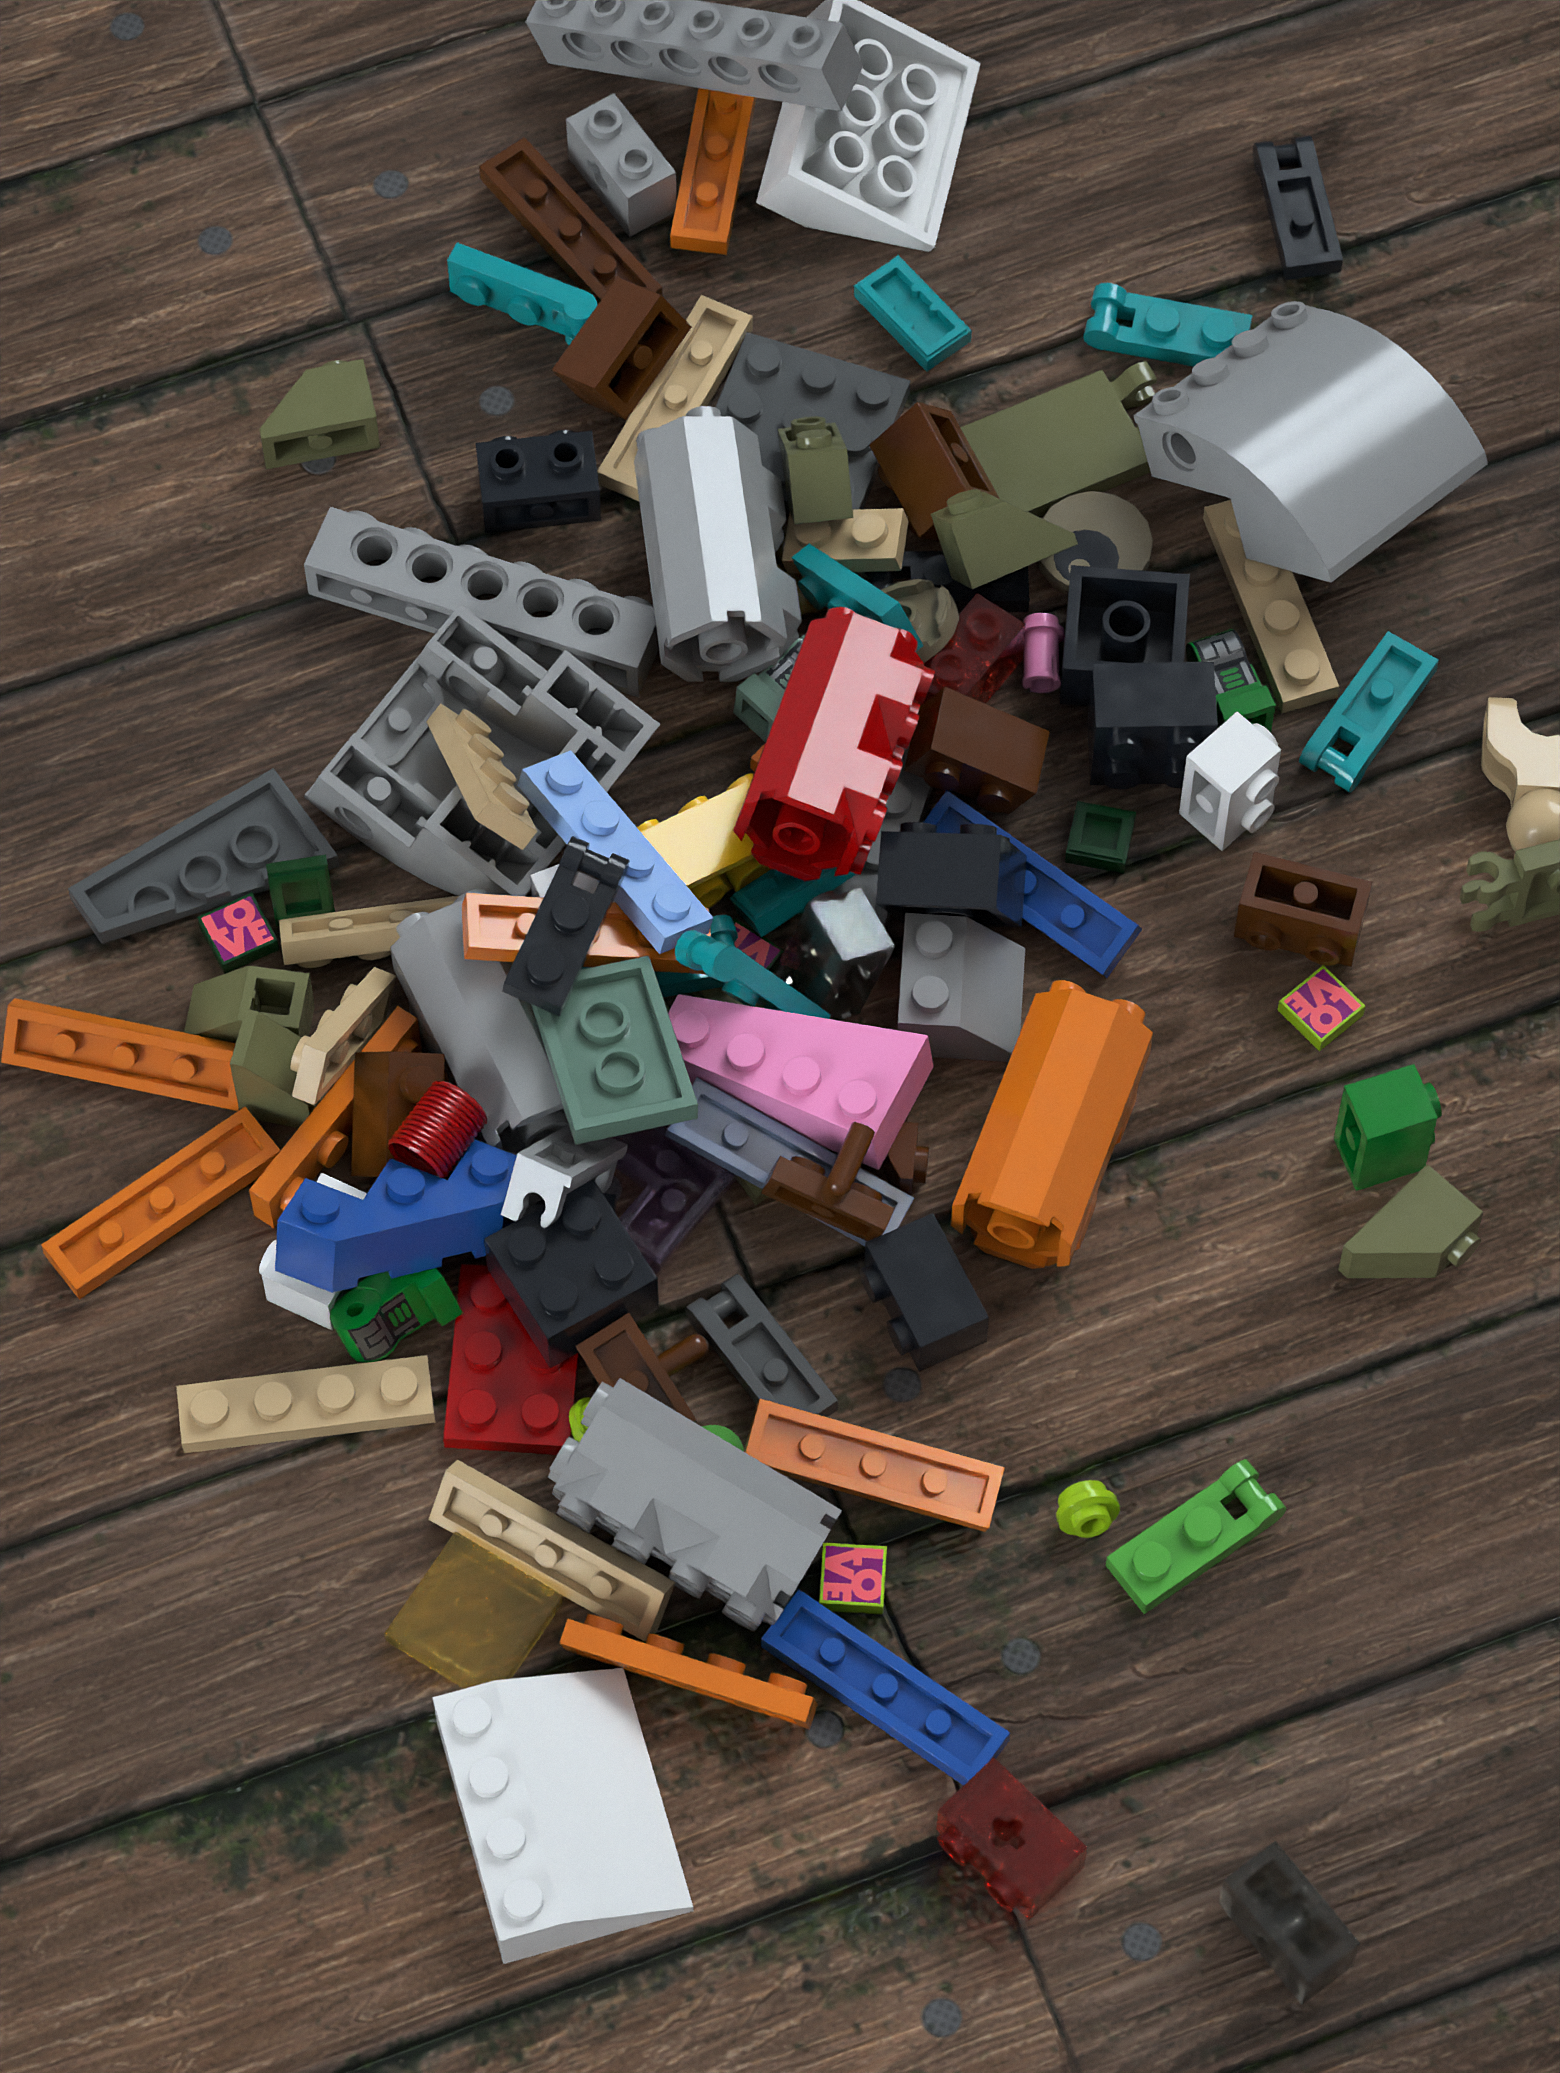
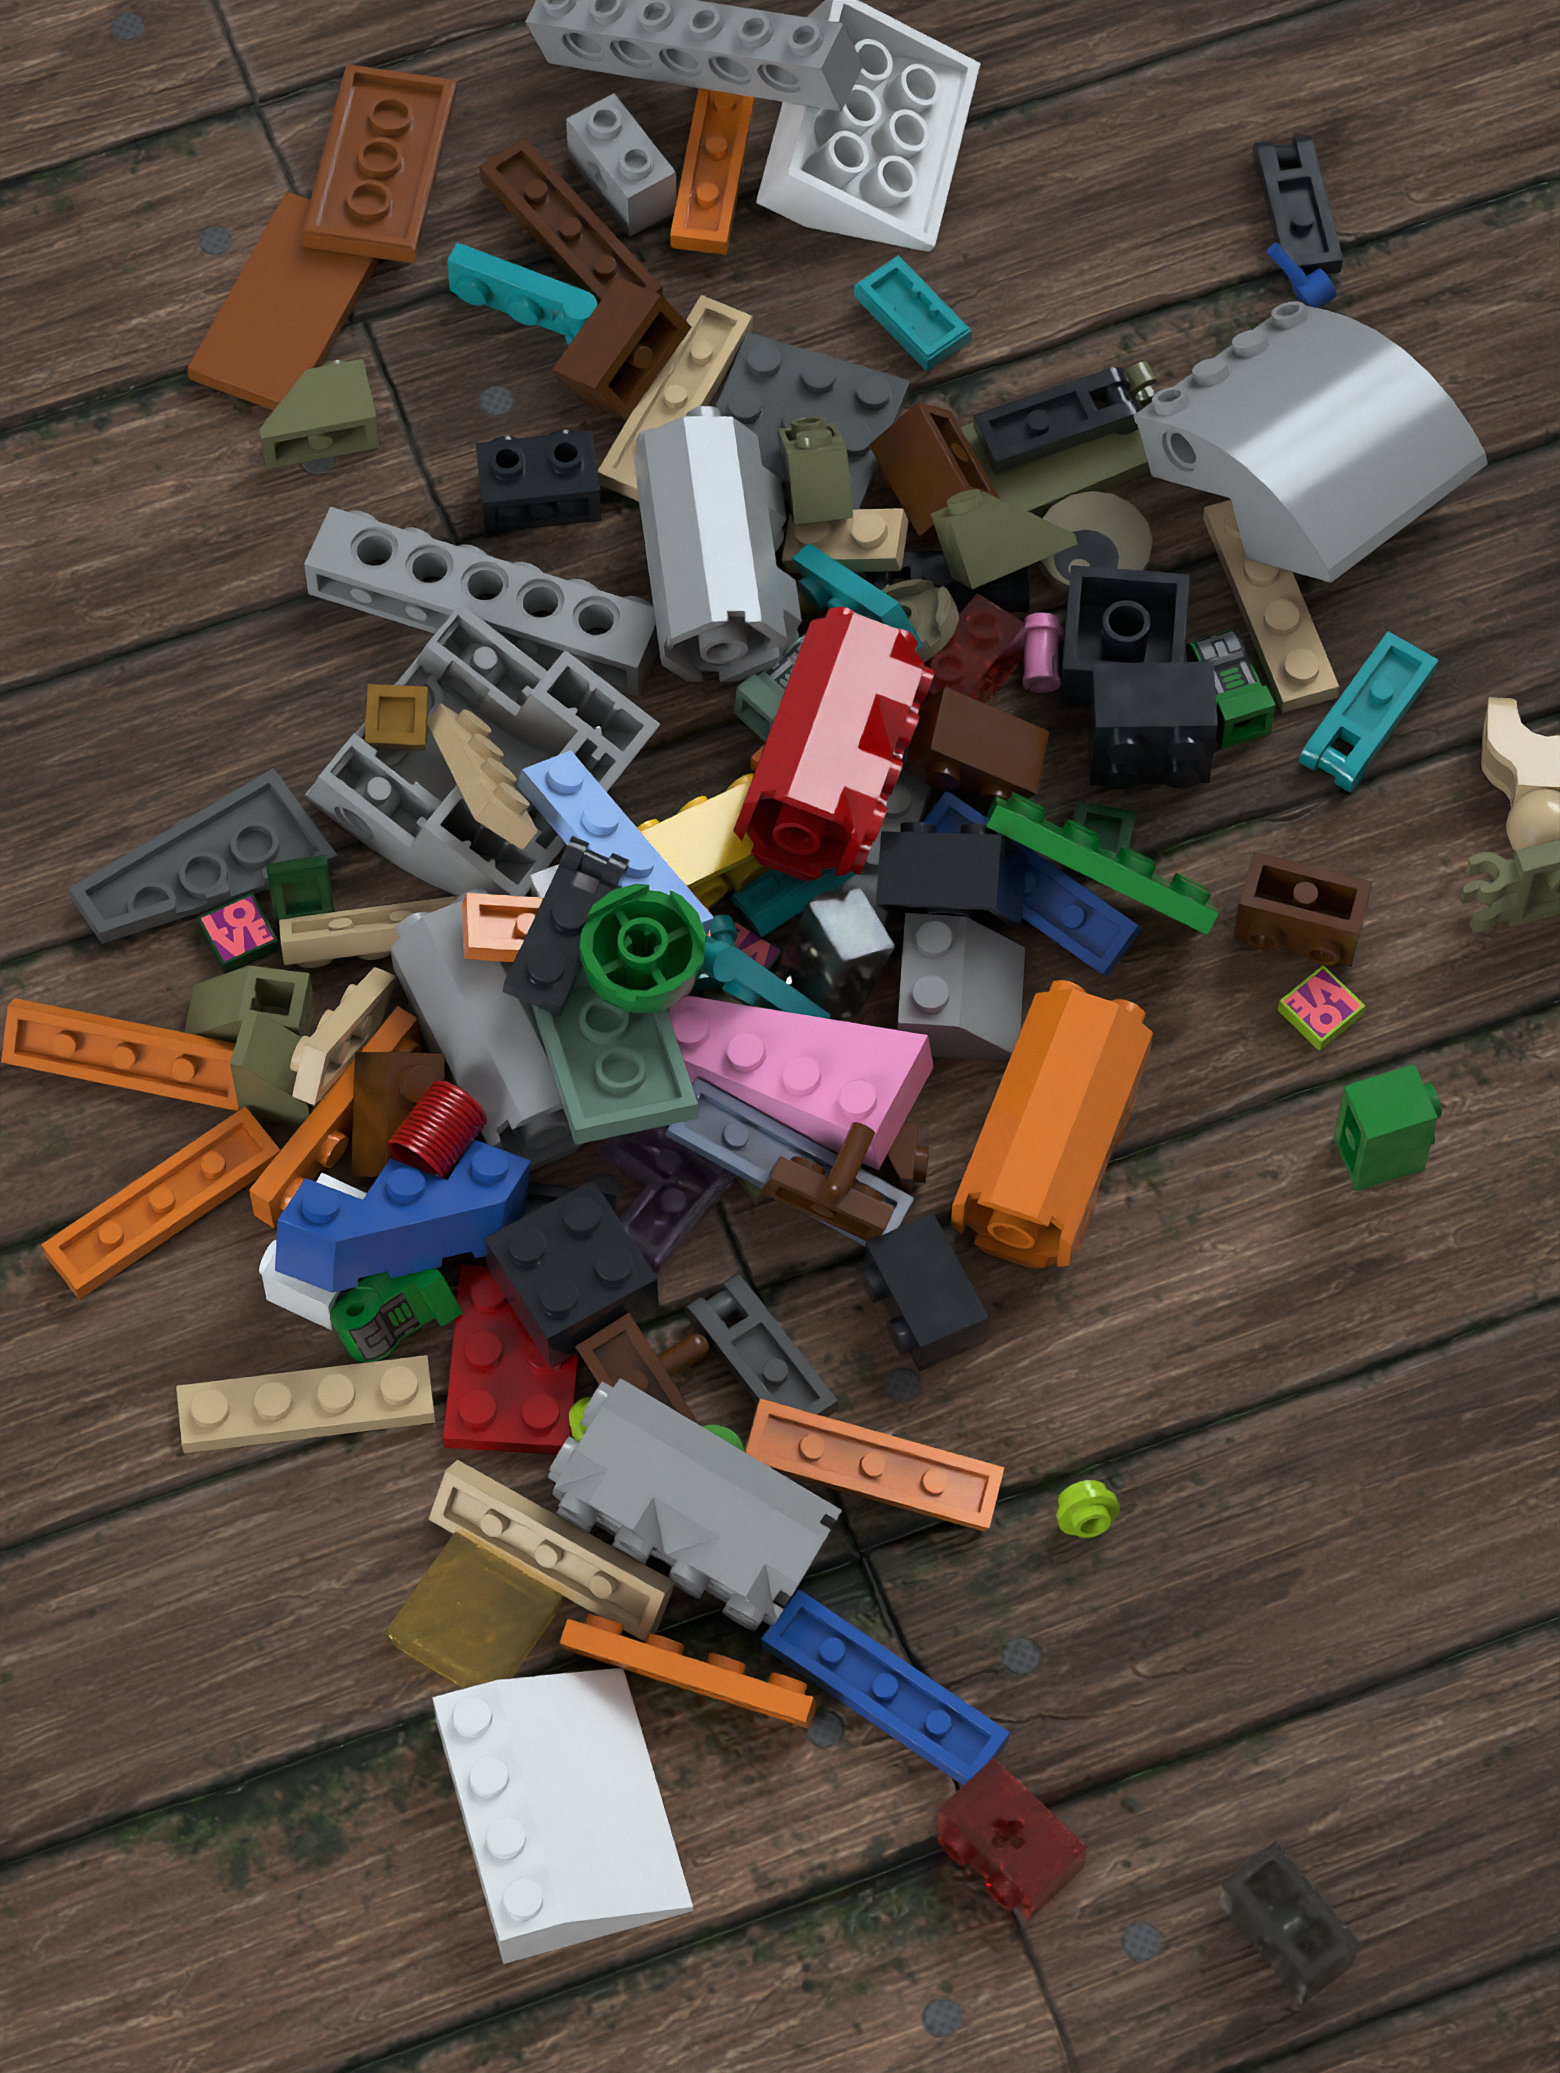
(280, 312): none -> dark orange tile
(379, 164): none -> dark orange tile
(397, 717): none -> pearl gold plate
(556, 1168): light grey hinge -> none
(642, 948): none -> green cylinder
(853, 1578): tile -> none
(1056, 419): none -> black plate
(1125, 872): none -> green plate
(1160, 327): teal plate -> none
(1194, 1537): bright green plate -> none
(1231, 781): white brick -> none
(1312, 289): none -> blue hand
(1415, 1232): olive slope -> none

